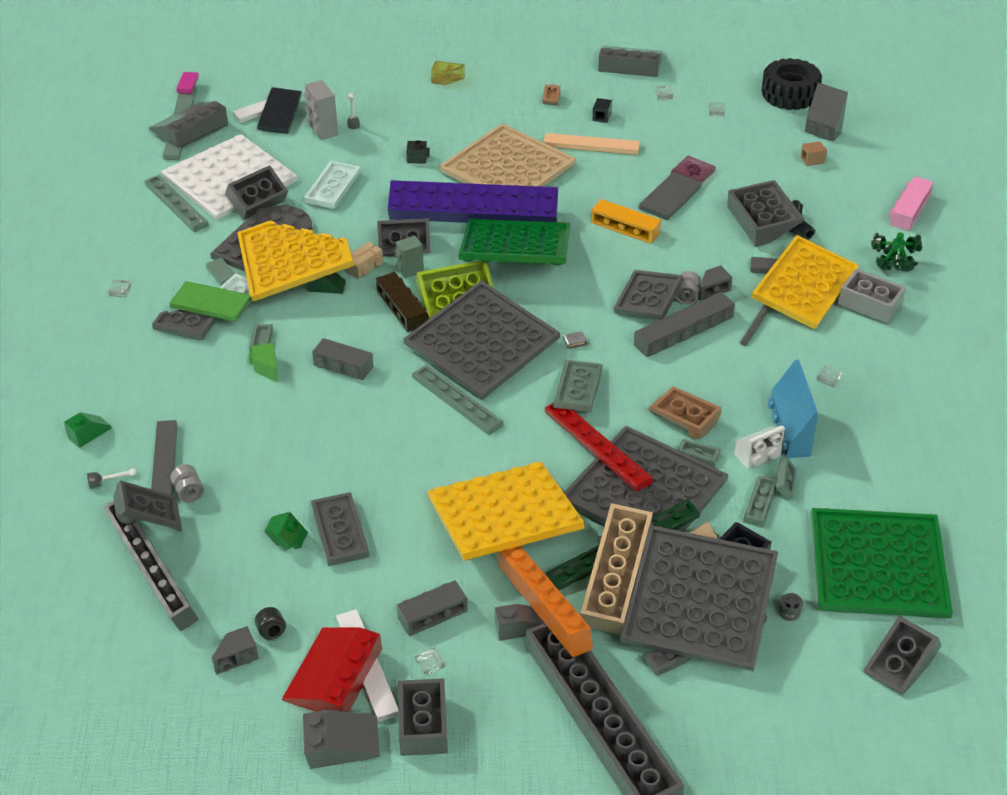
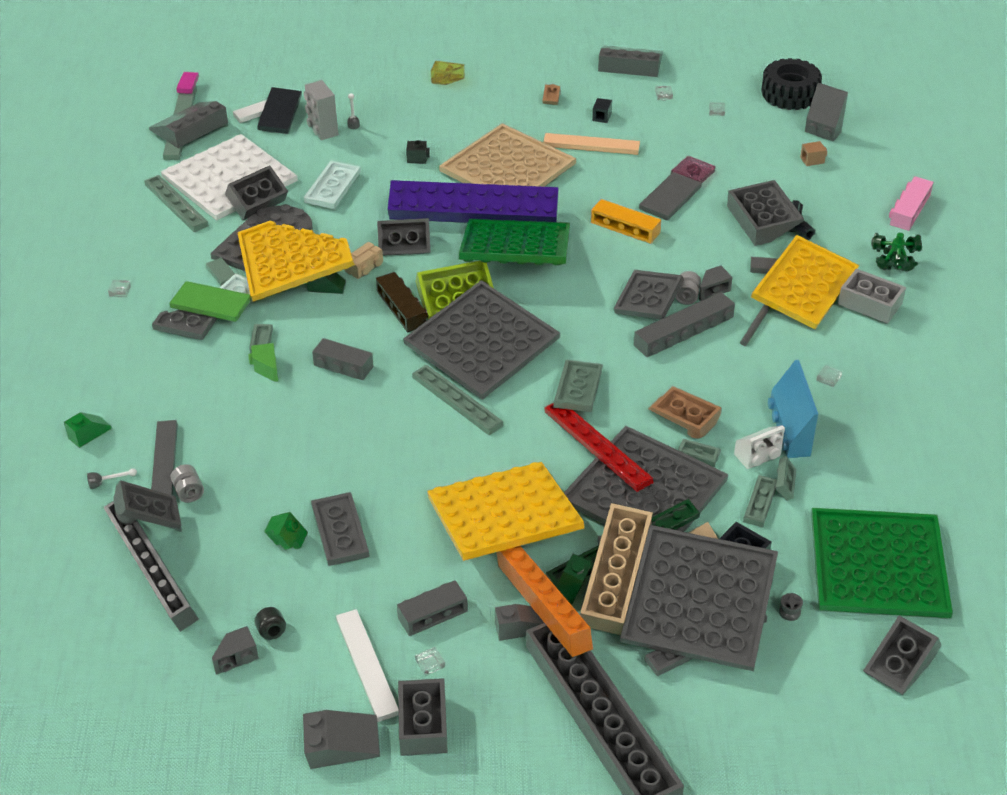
(334, 669): red slope -> none
(409, 256): sand green brick -> none
(573, 577): none -> dark green slope
(575, 340): flat silver piece -> none

